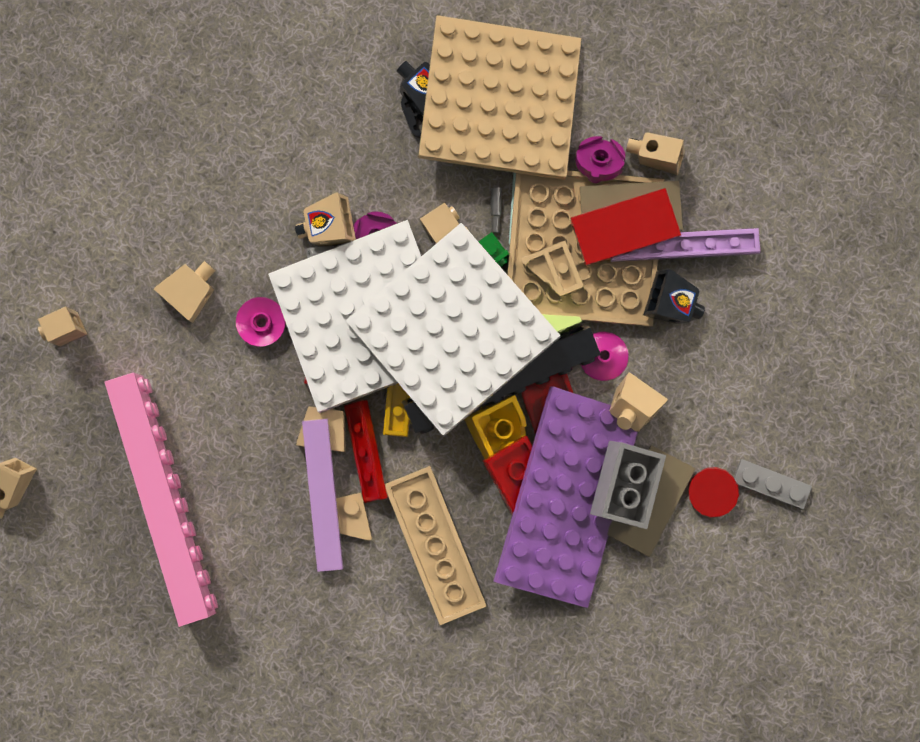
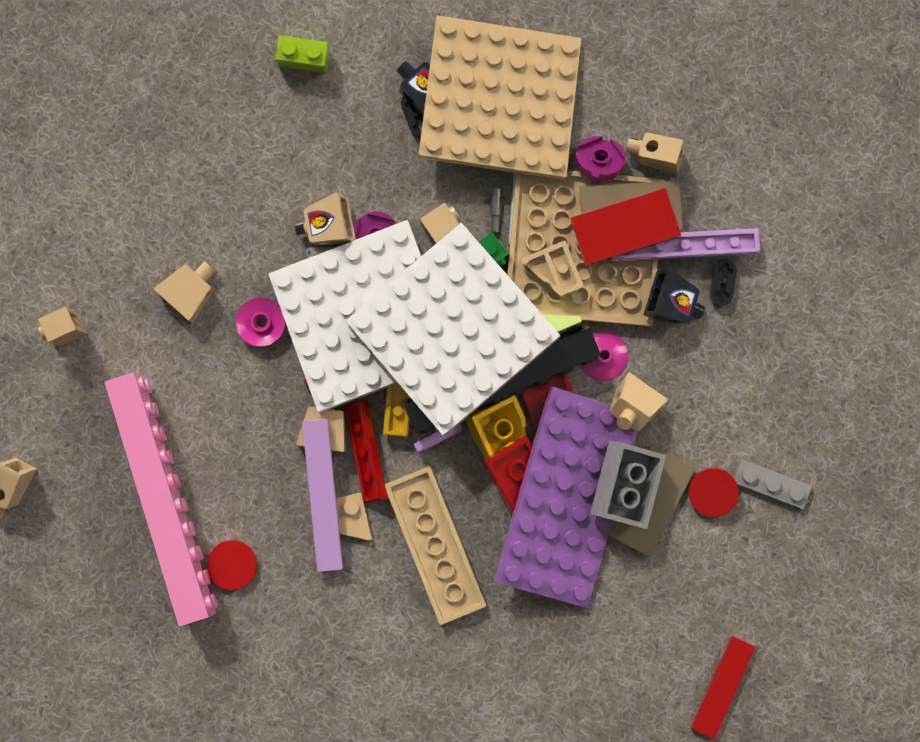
(232, 564): none -> red tile
(302, 54): none -> lime brick
(436, 438): none -> lavender tile
(722, 687): none -> red tile
(729, 282): none -> black beam

